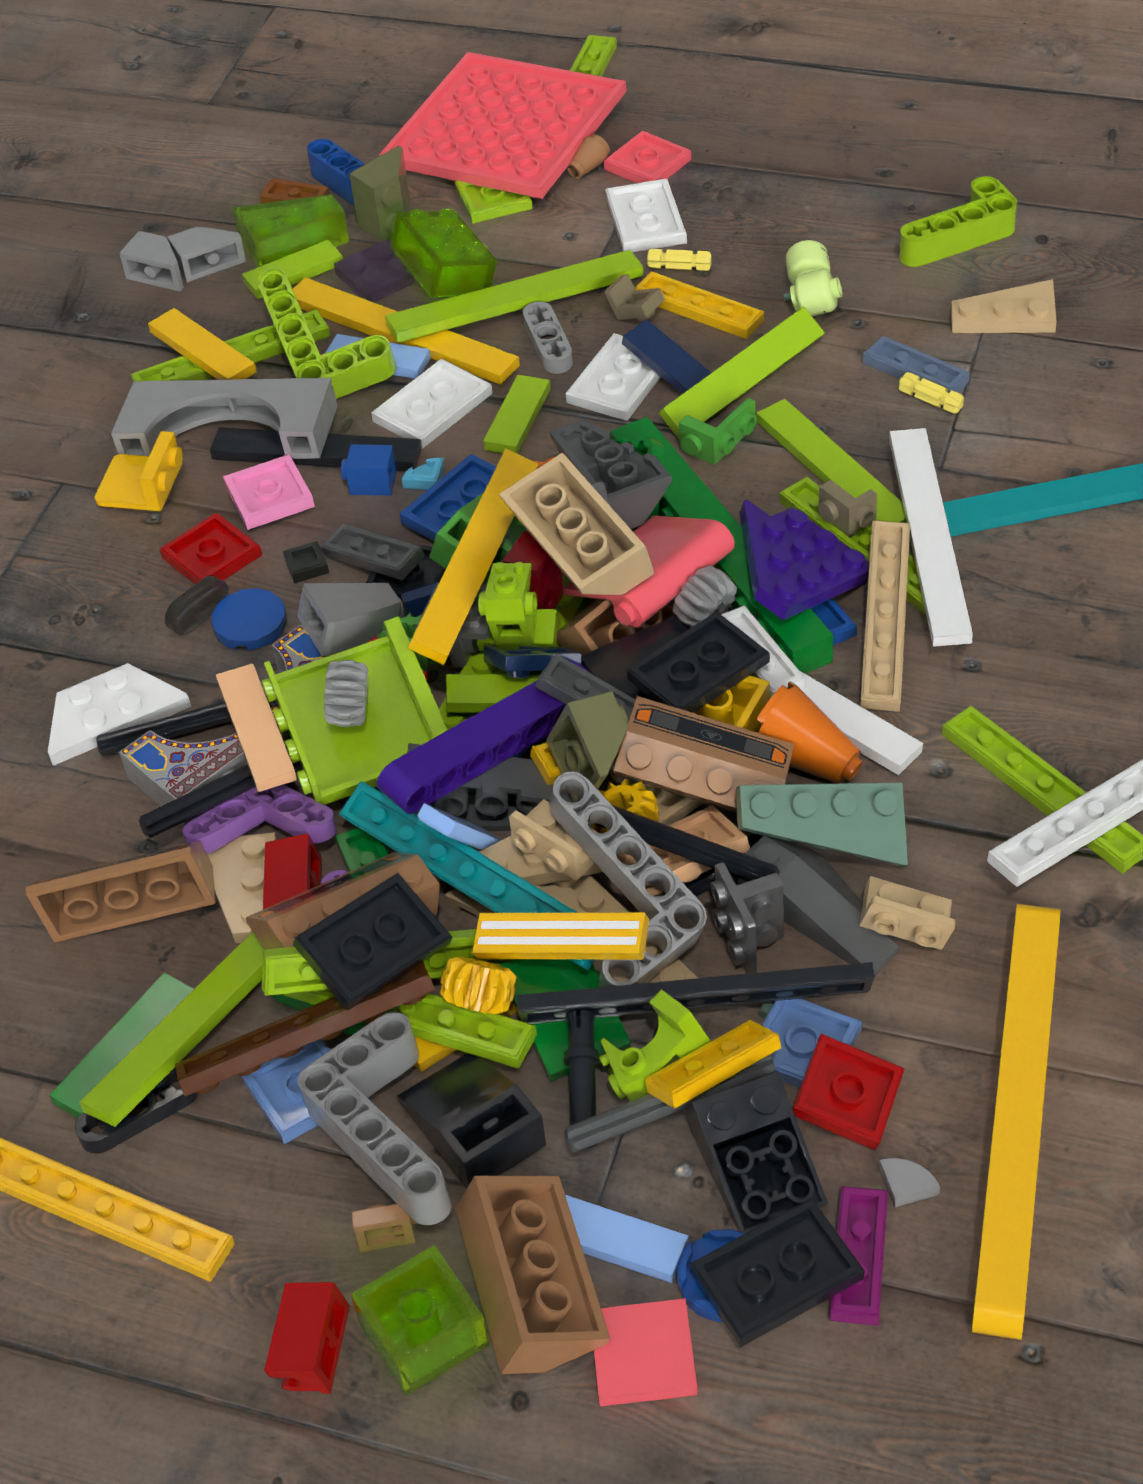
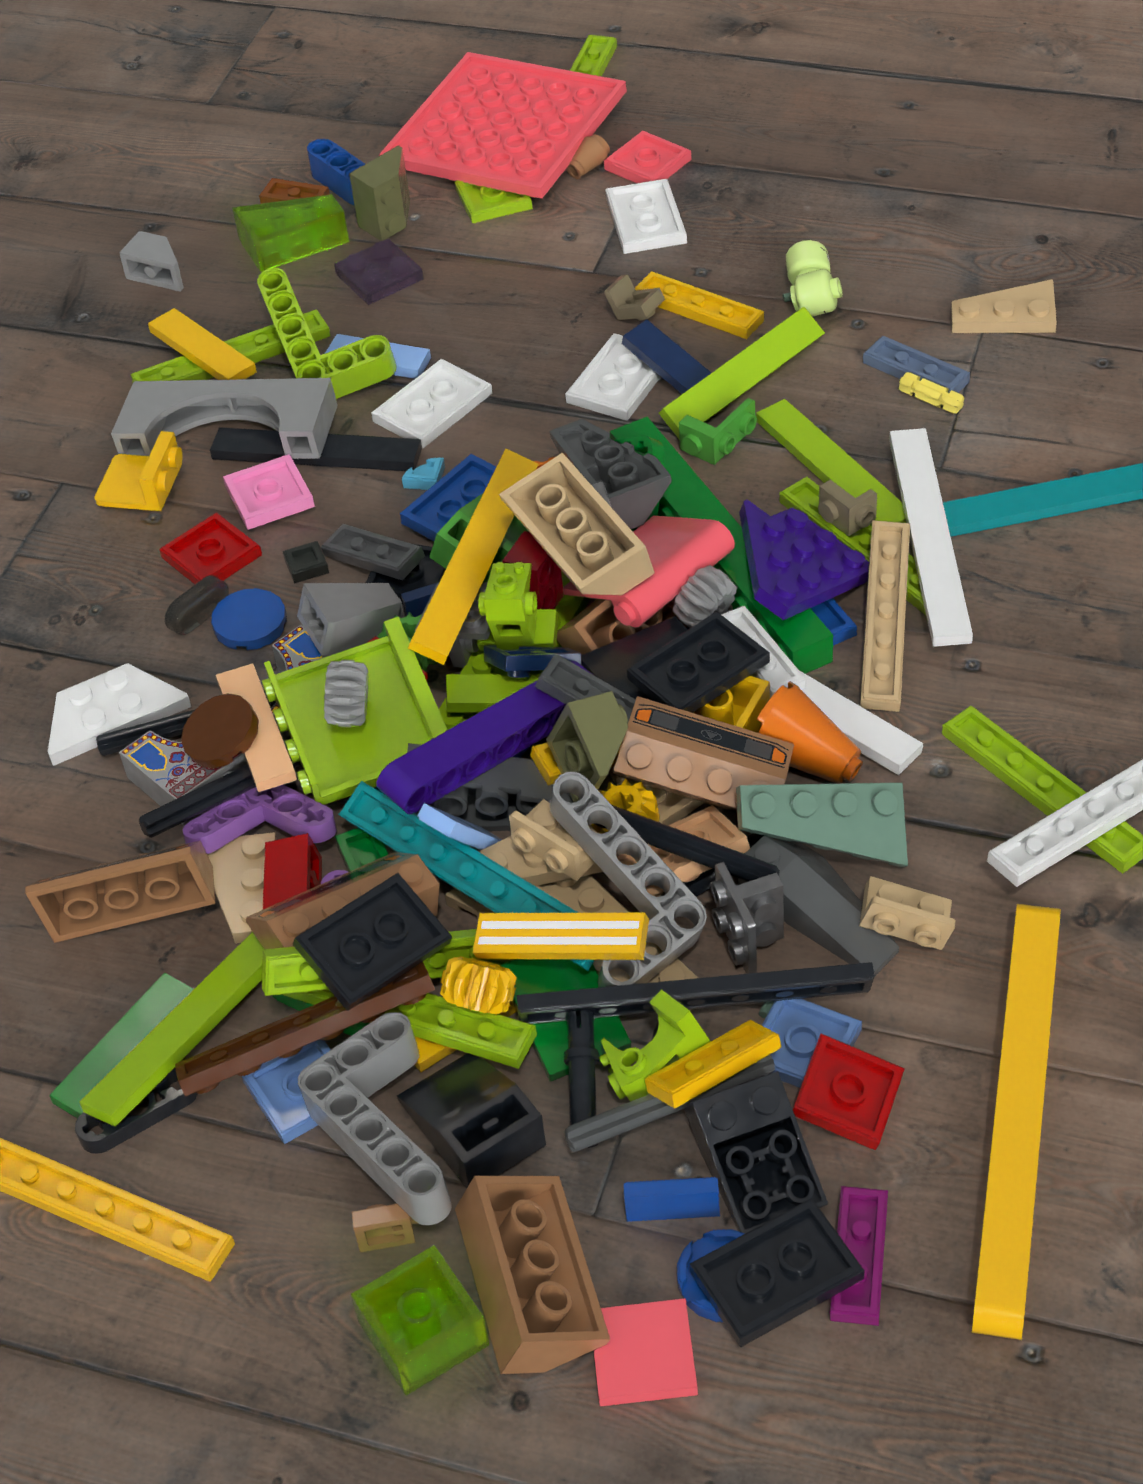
(206, 251): light grey slope -> none
(219, 730): none -> reddish brown tile
(297, 266): lime tile -> none
(308, 1336): red hinge -> none
(369, 469): blue brick -> none
(370, 319): yellow tile -> none
(442, 252): clear neon green brick -> none
(512, 296): lime tile -> none
(517, 414): lime tile -> none
(545, 347): light grey beam -> none
(627, 1240): light blue tile -> none
(671, 1199): none -> blue tile
(679, 259): light yellow axle -> none
(907, 1181): light grey tile -> none
(962, 228): lime beam -> none

